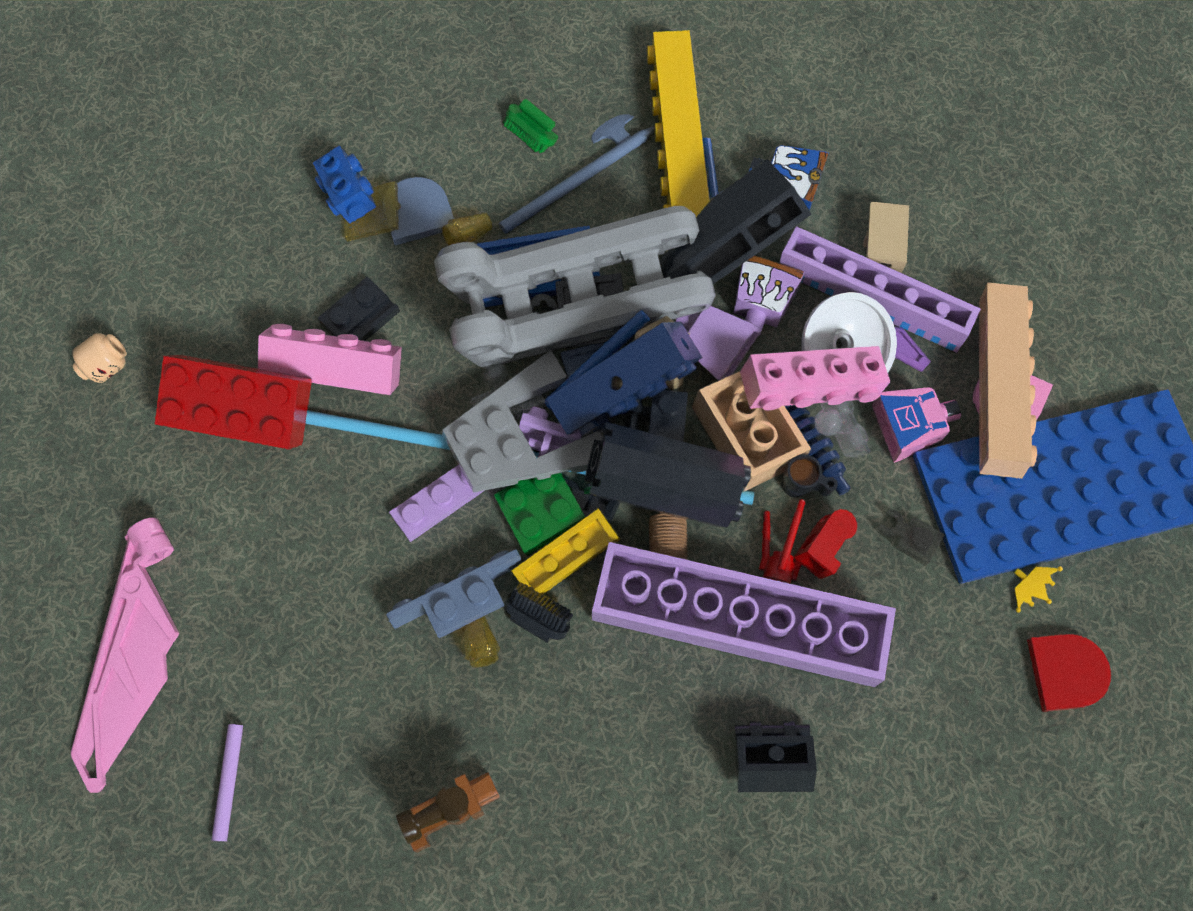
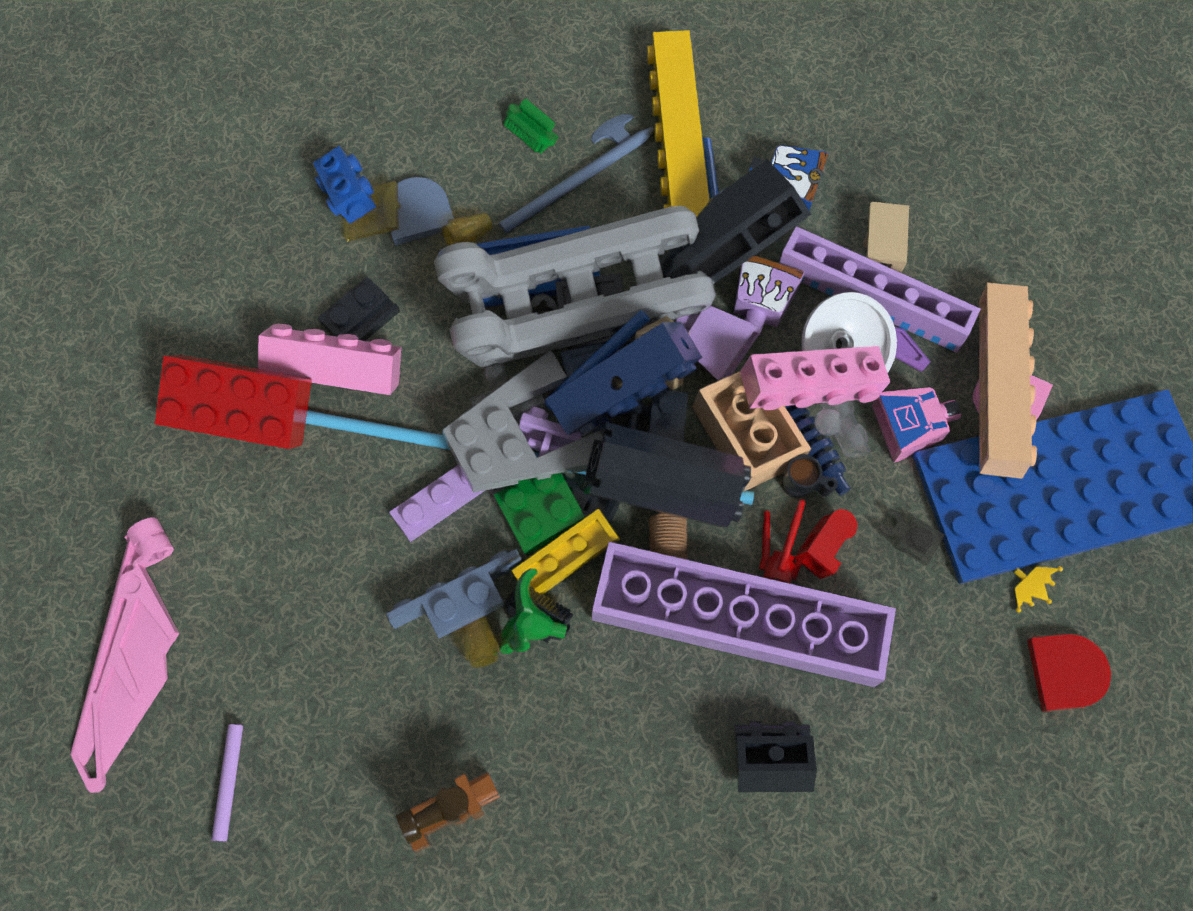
(99, 357): light nougat head -> none
(529, 621): none -> green piece

